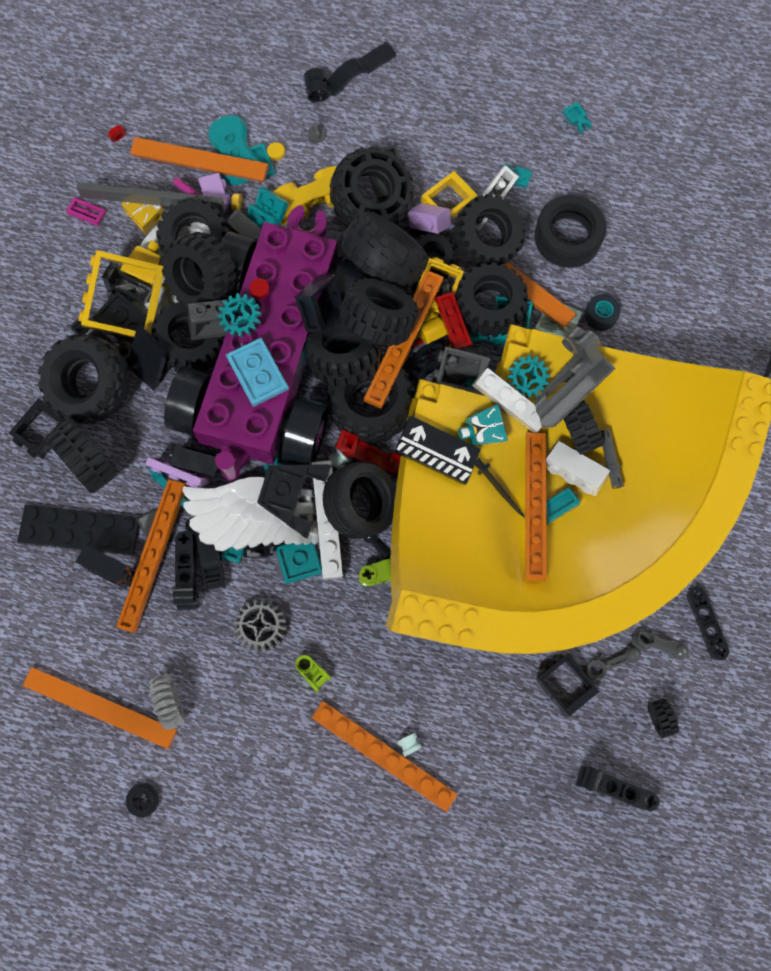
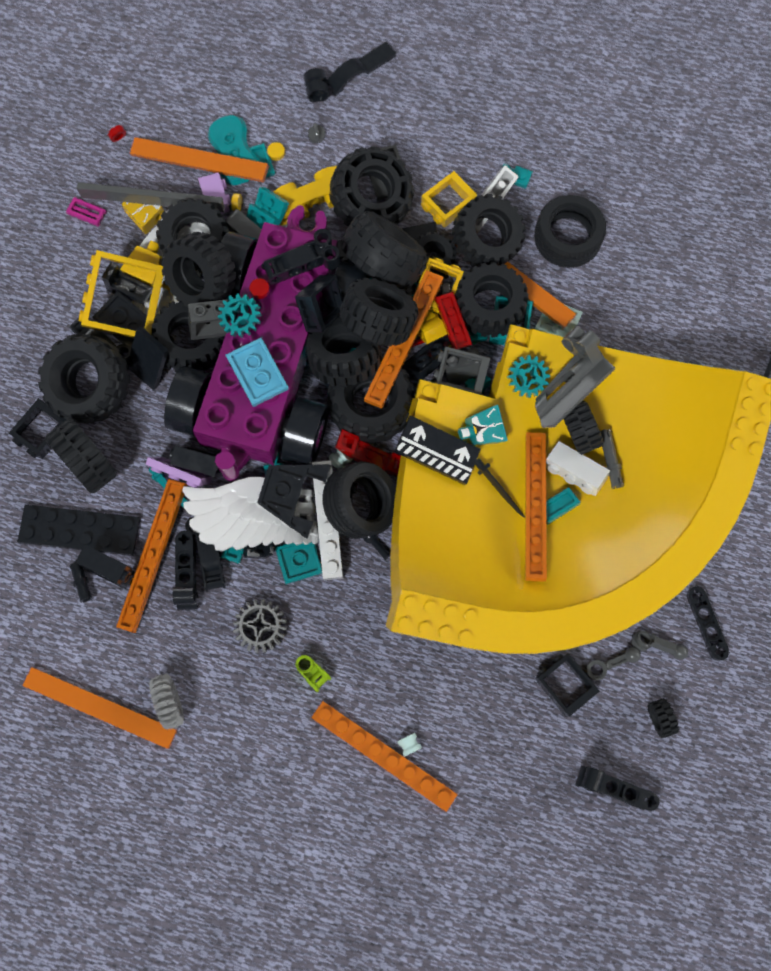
(80, 582): none -> black pin
(136, 792): black gear -> none
(146, 522): dark grey tile -> none
(184, 187): dark pink tile -> none
(303, 258): none -> black piece
(379, 572): lime piece -> none
(429, 218): lavender brick -> none
(508, 399): white brick -> none
(577, 116): teal plate -> none
(605, 306): black wheel -> none

